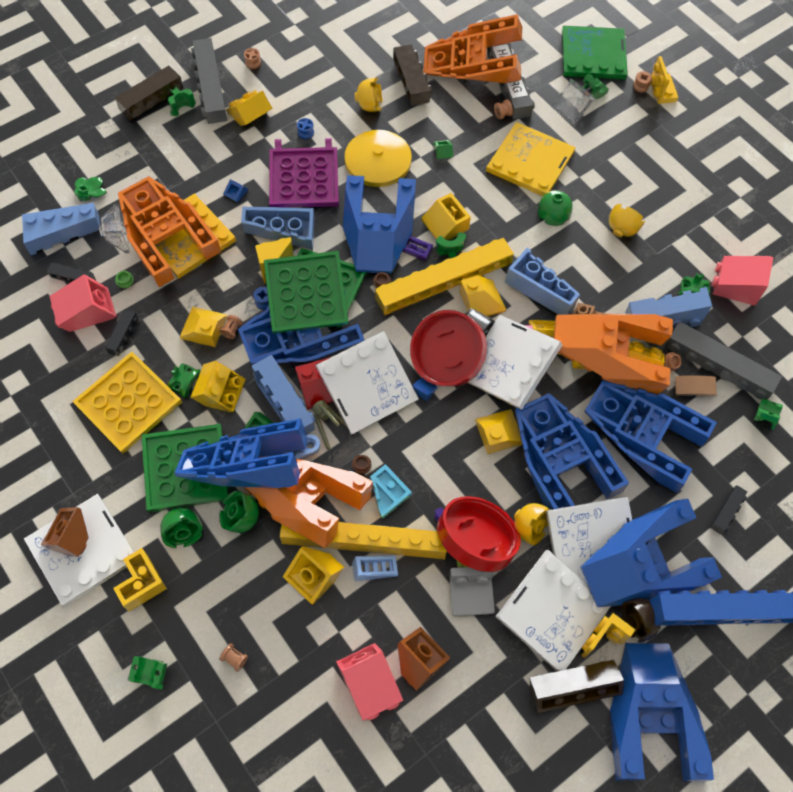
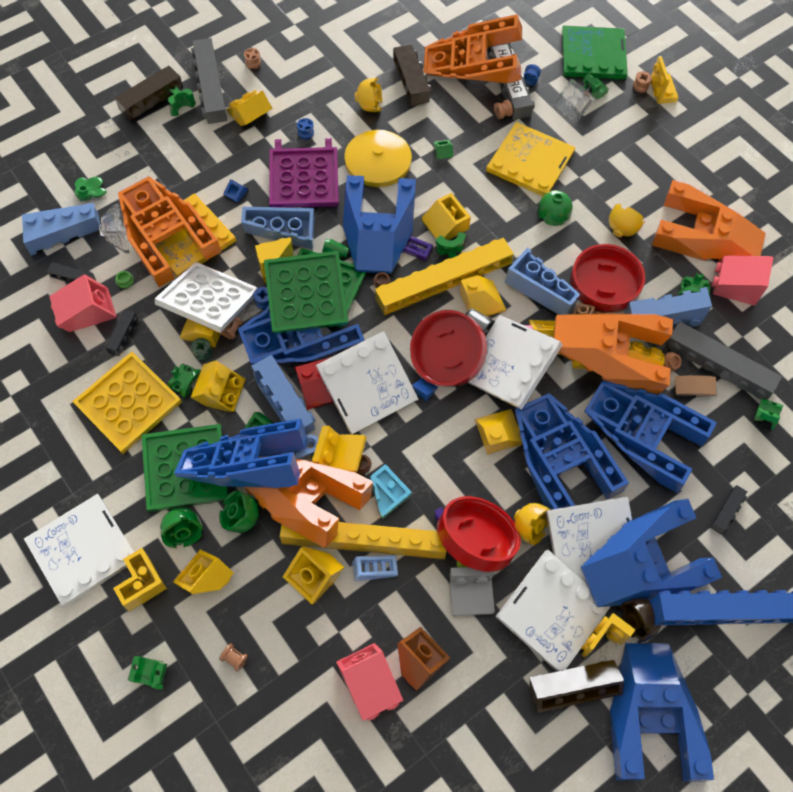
(67, 533): dark orange slope -> none
(201, 354): none -> clear green wheel
(203, 574): none -> yellow slope
(206, 296): none -> white plate
(323, 412): olive plant -> none
(332, 245): none -> green cone
(339, 450): none -> yellow bracket
(531, 74): none -> blue wheel
(607, 277): none -> red piece
(716, 230): none -> orange wedge

